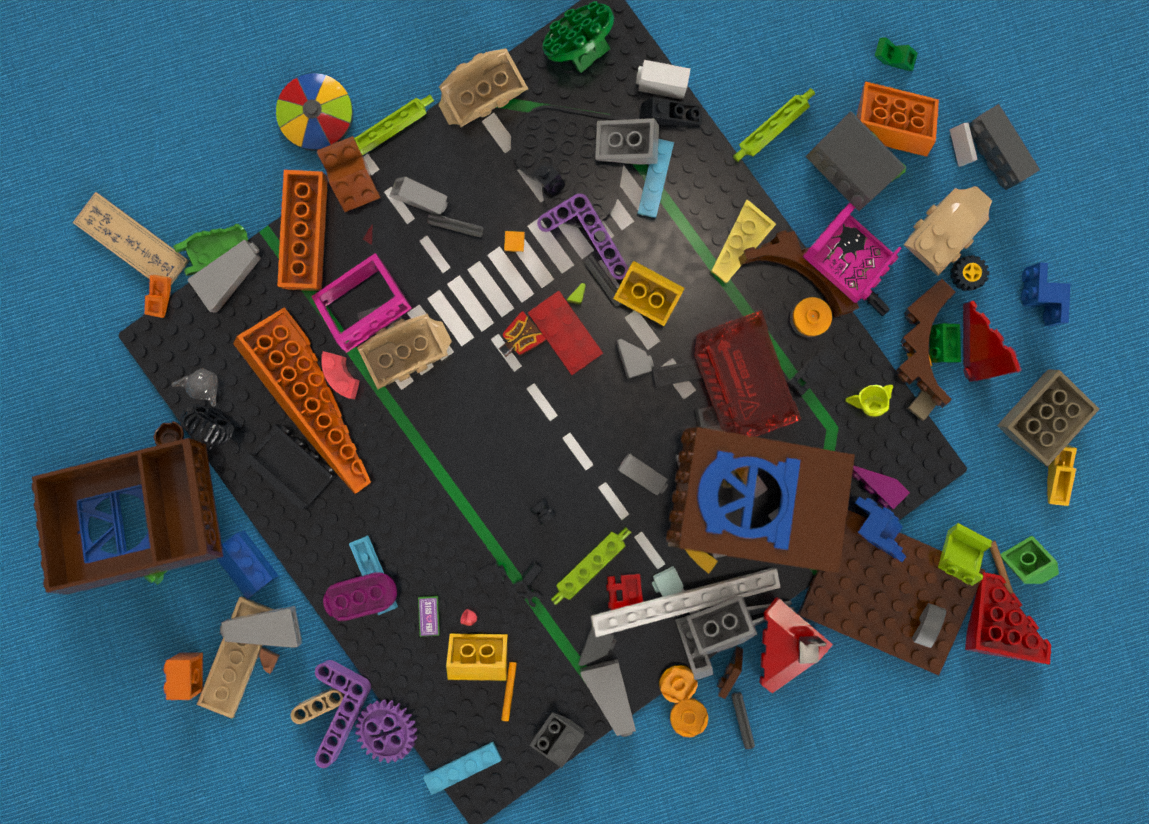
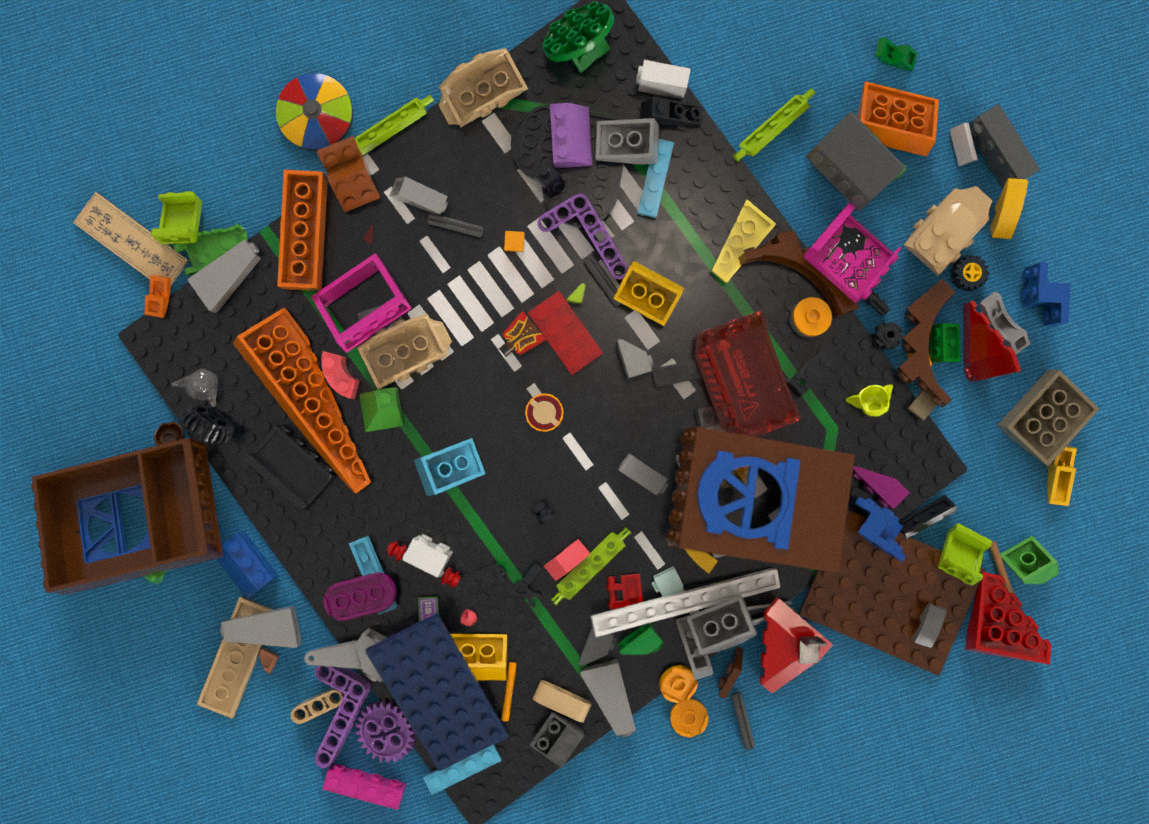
(178, 218): none -> lime panel
(183, 676): orange brick -> none
(348, 654): none -> light grey slope
(364, 786): none -> dark pink brick
(381, 409): none -> bright green slope
(427, 557): none -> white brick
(437, 692): none -> dark blue plate
(449, 467): none -> medium azure slope
(544, 412): none -> tile
(562, 701): none -> tan beam
(567, 560): none -> coral slope
(570, 135): none -> medium lavender slope
(641, 641): none -> green slope
(880, 335): none -> black brick
(927, 516): none -> black plate
(999, 319): none -> light grey arch
(1008, 208): none -> yellow slope

